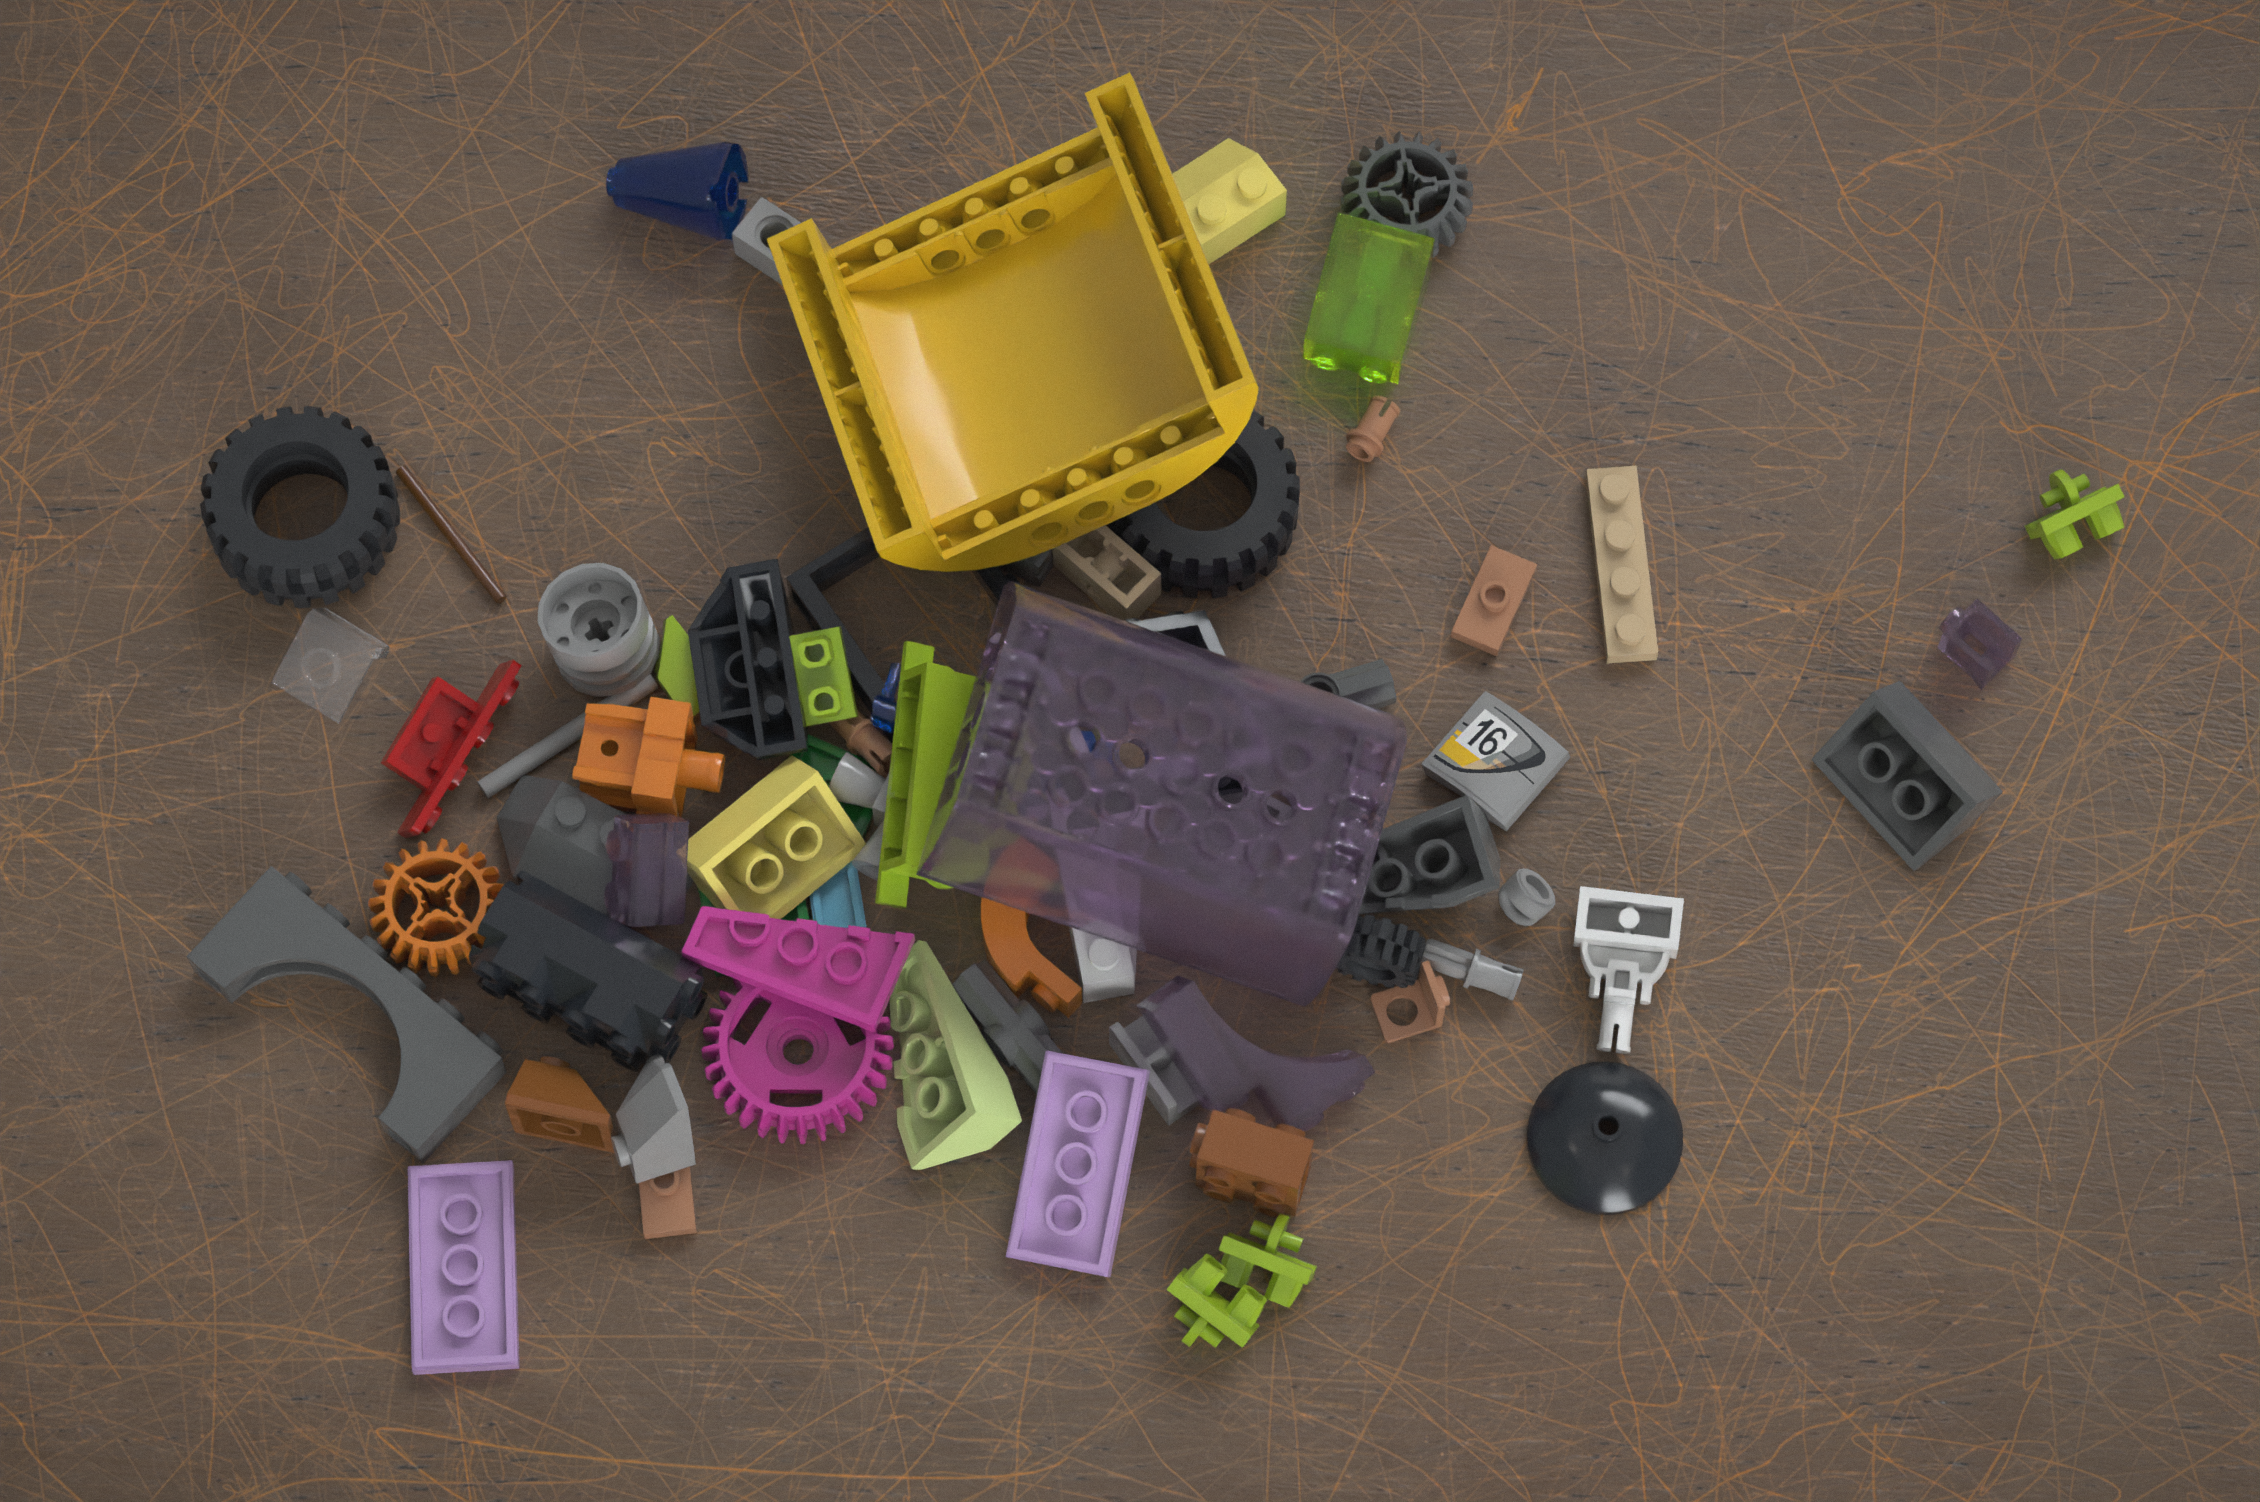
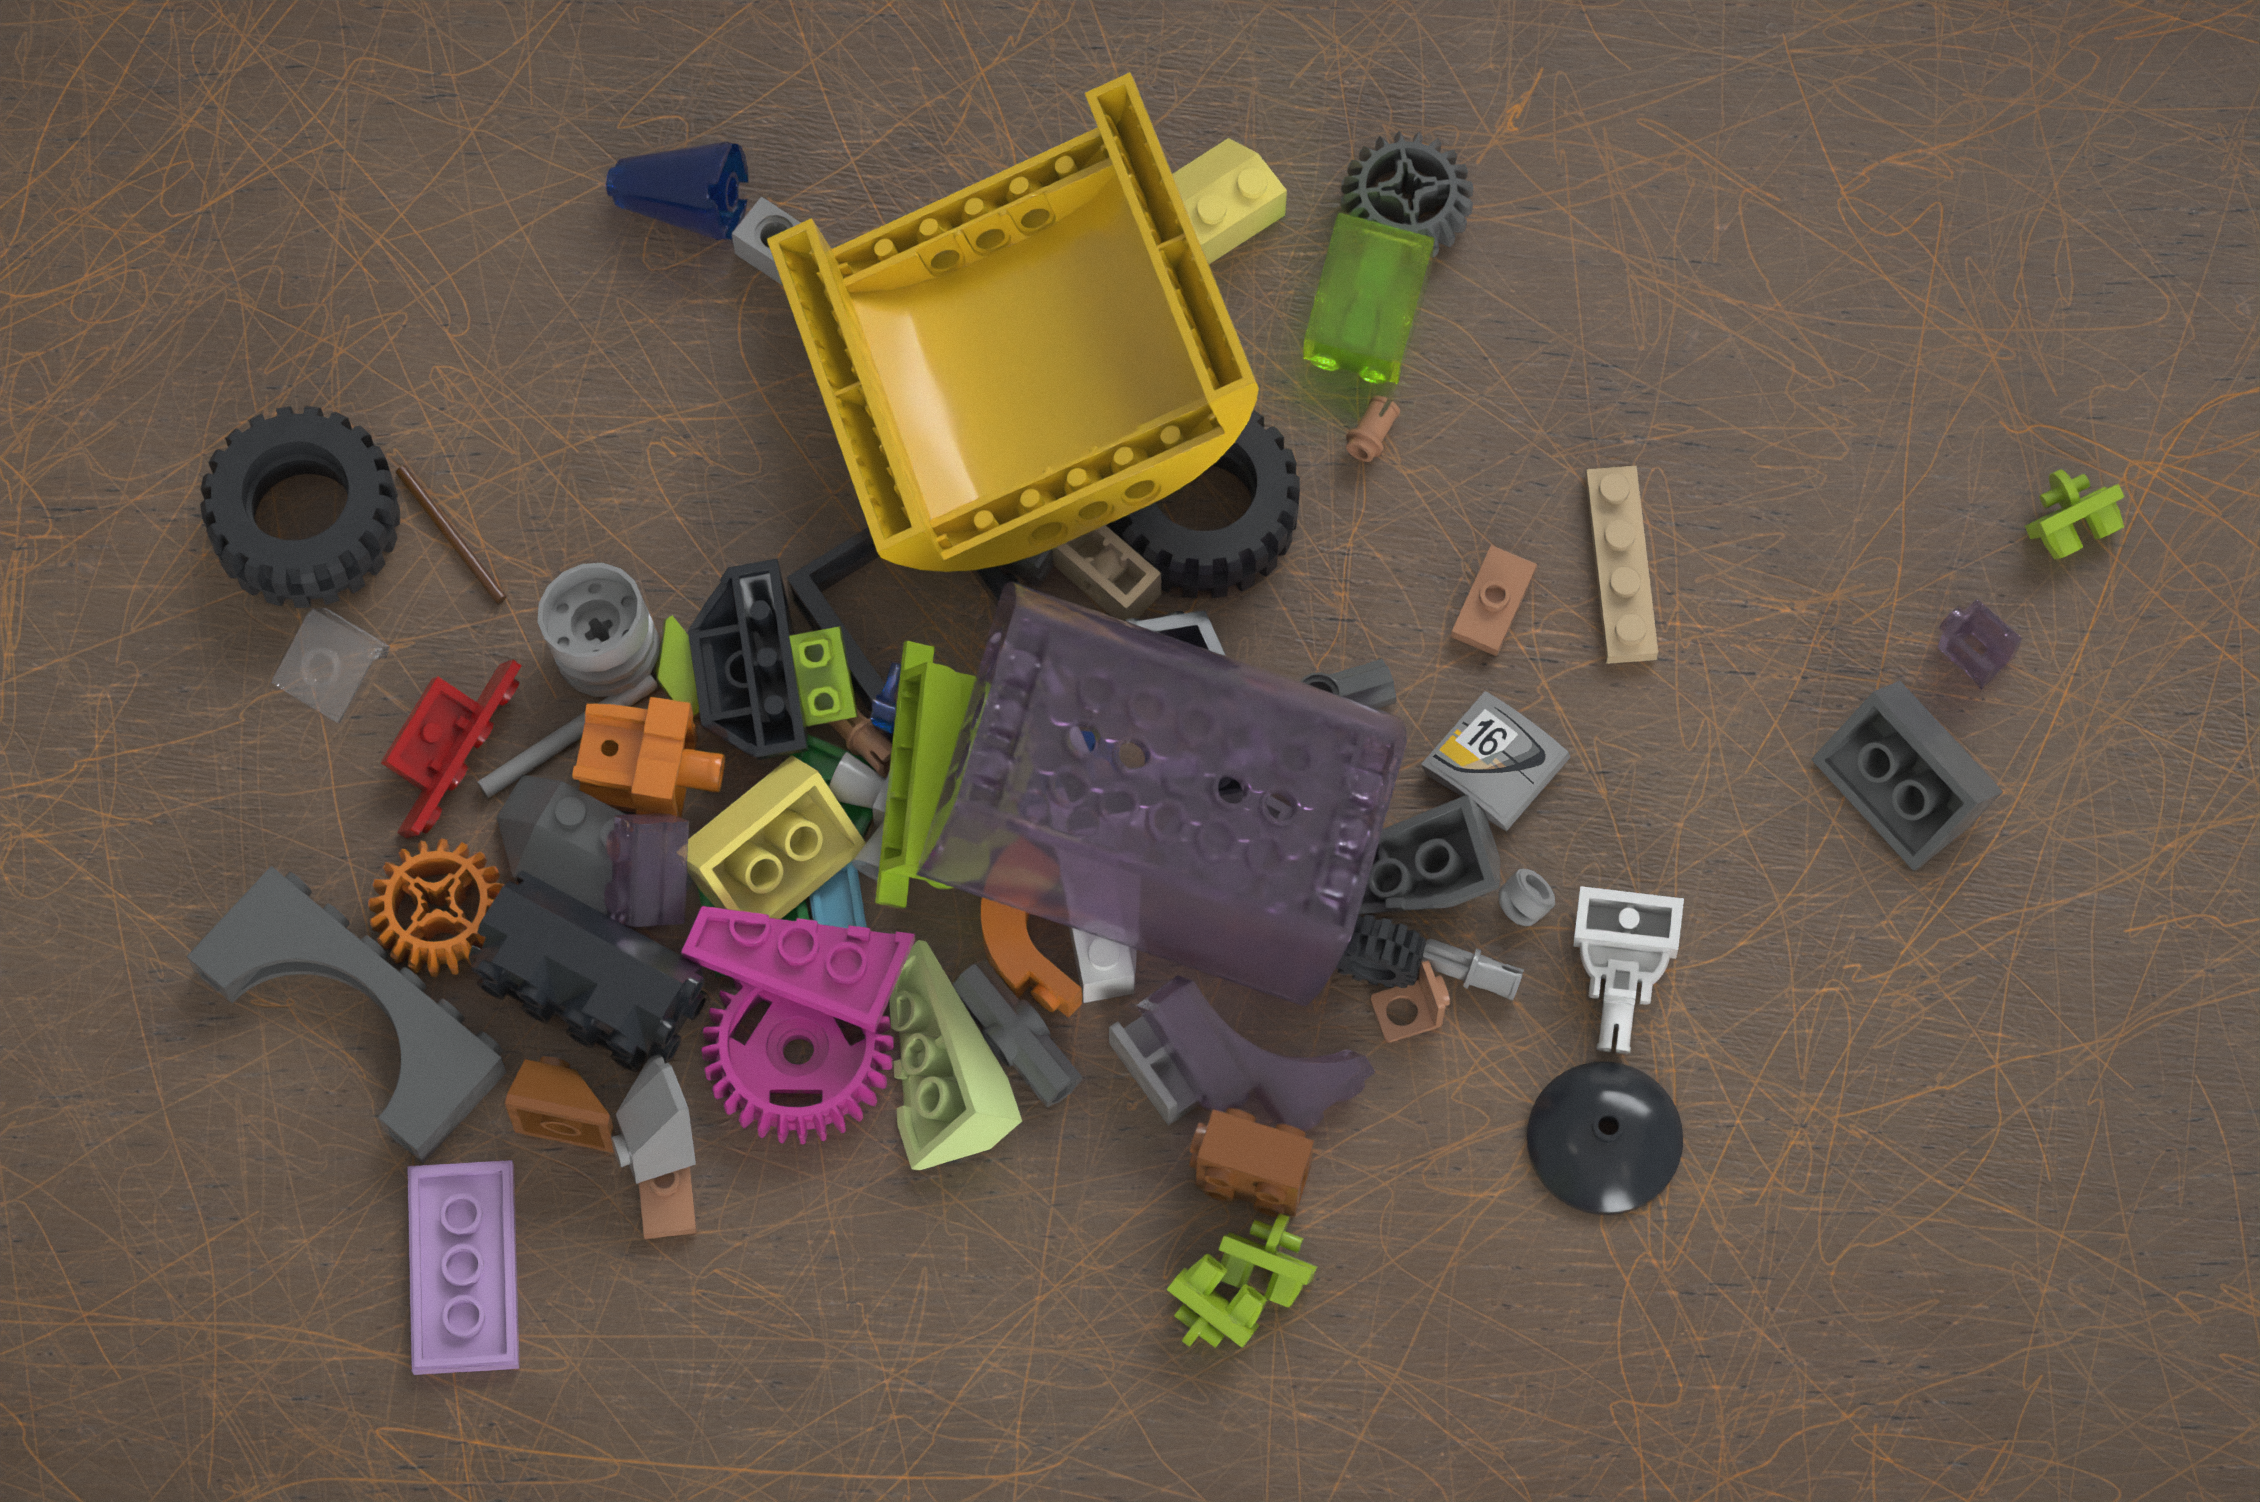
(1077, 1163): lavender tile -> none

